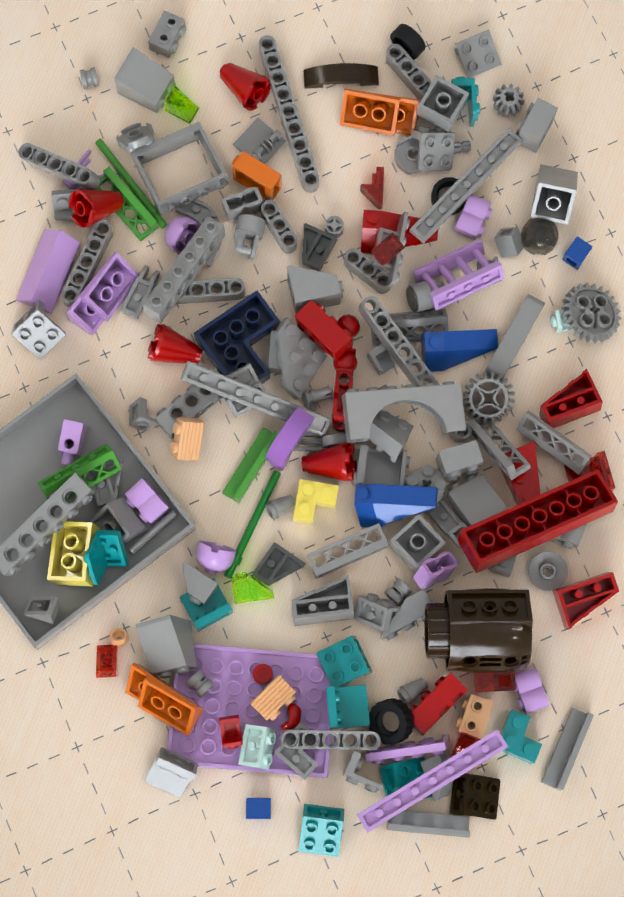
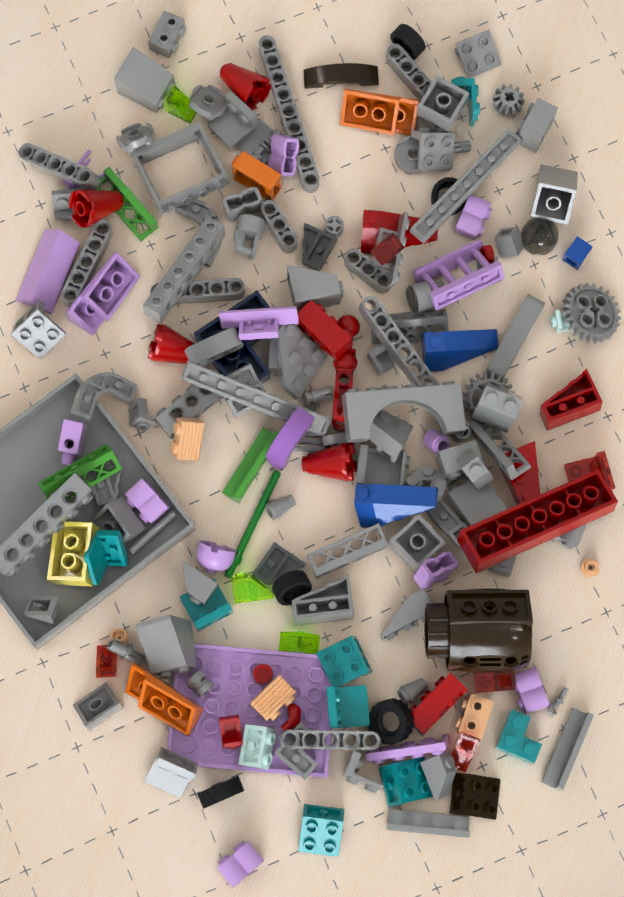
(89, 78): light grey wheel -> none
(97, 385): none -> light grey plate
(97, 706): none -> light grey slope
(125, 651): none -> light grey axle
(130, 182): bright green bar -> none
(139, 293): light grey hinge -> none
(180, 232): lavender cylinder -> none
(199, 103): none -> light grey plate
(214, 347): none -> light grey beam
(220, 792): none -> black tyre
(235, 123): none -> light grey bracket
(240, 863): none -> lavender brick
(258, 808): blue panel -> none
(260, 322): none -> lavender bracket
(284, 153): none -> lavender brick
(290, 586): none -> black tyre
(299, 642): none -> clear neon green slope
(311, 495): light yellow brick -> none
(374, 191): clear red slope -> none
(375, 611): light grey bracket -> none
(398, 591): light grey wheel -> none
(432, 780): lavender plate -> none
(435, 441): none -> lavender brick
(474, 469): none -> light grey slope
(488, 253): none -> red tile
(497, 407): none -> light grey slope
(552, 562): light grey dish -> none
(554, 442): light grey fence -> none
(558, 700): none -> light grey hand
(582, 597): red wedge -> none
(586, 571): none -> light nougat plate

